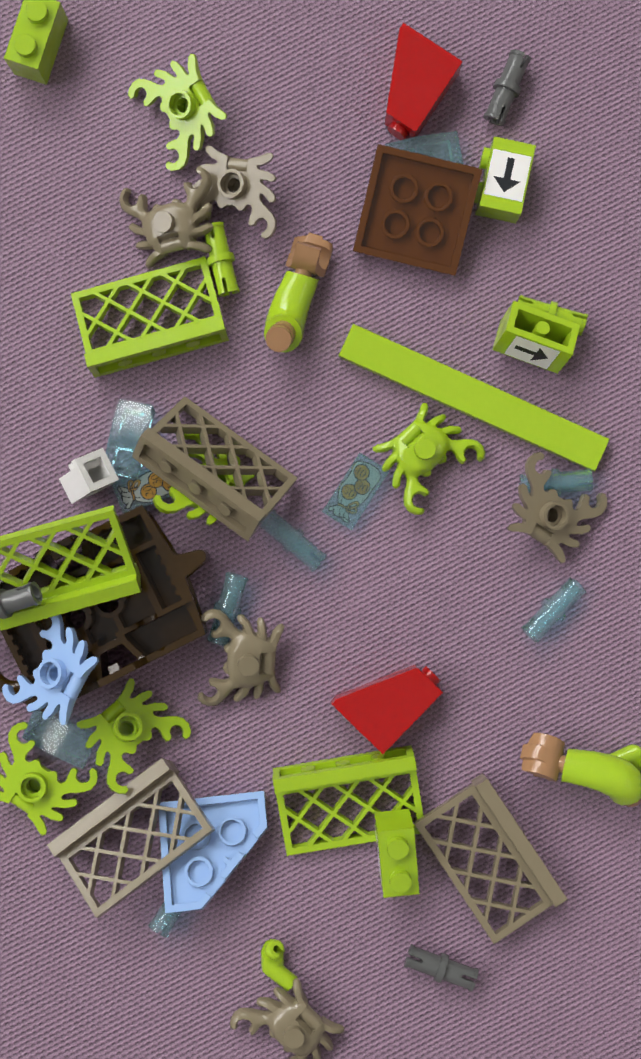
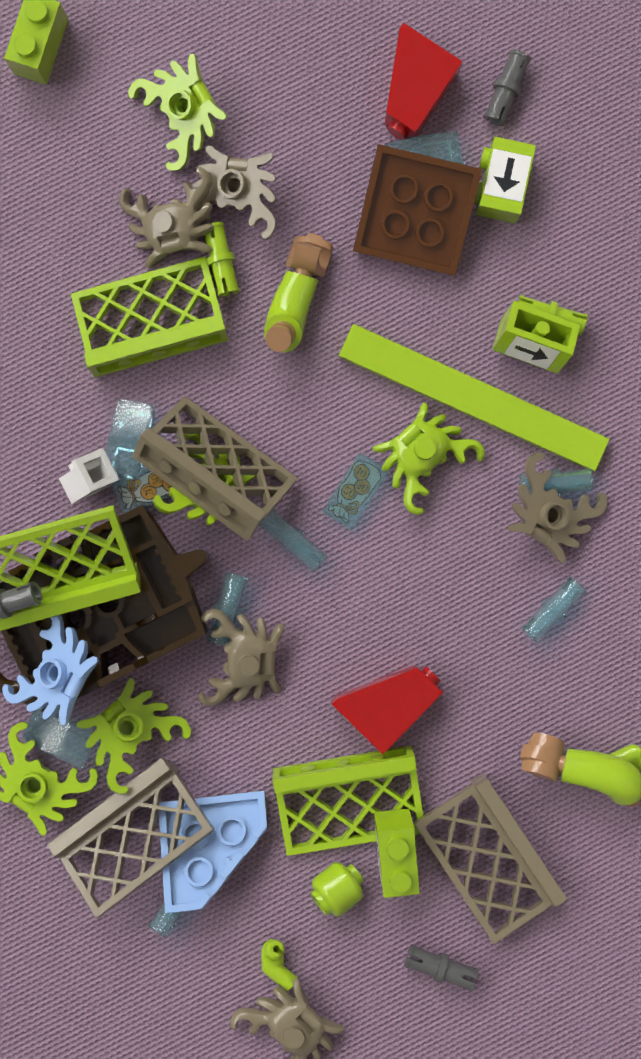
(337, 889): none -> lime head

